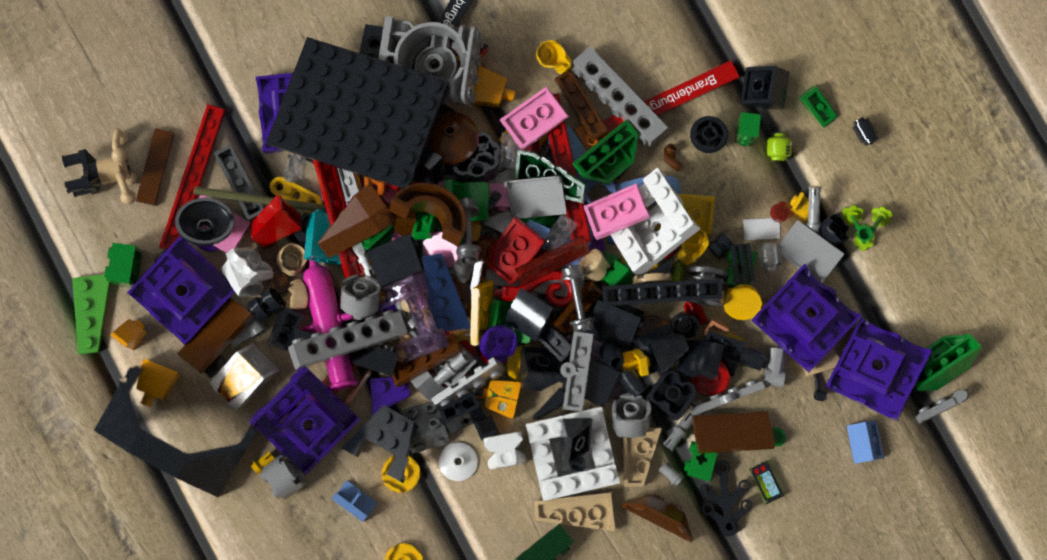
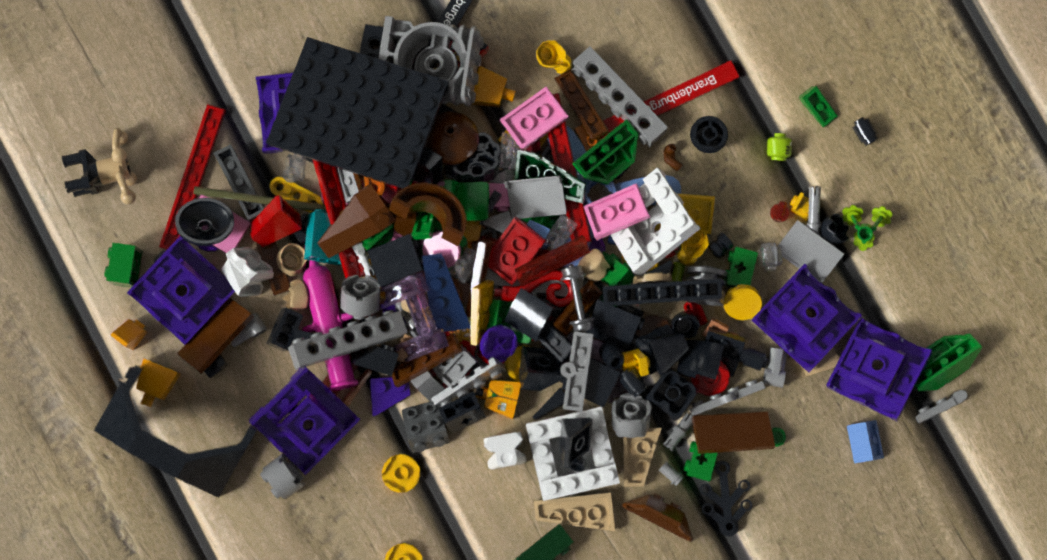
(90, 306): bright green wing -> none
(155, 167): reddish brown tile -> none
(244, 376): slope -> none
(262, 462): yellow pin -> none
(268, 303): black wheel -> none
(354, 501): medium blue panel -> none
(391, 433): black wing -> none
(451, 368): light grey pin -> none
(465, 469): white dish -> none
(468, 253): flat silver piece -> none
(486, 427): black panel -> none
(742, 261): black tile -> none
(747, 129): green brick -> none
(761, 229): white sticker -> none
(765, 87): black slope -> none
(766, 482): tile -> none
(819, 395): black hand -> none

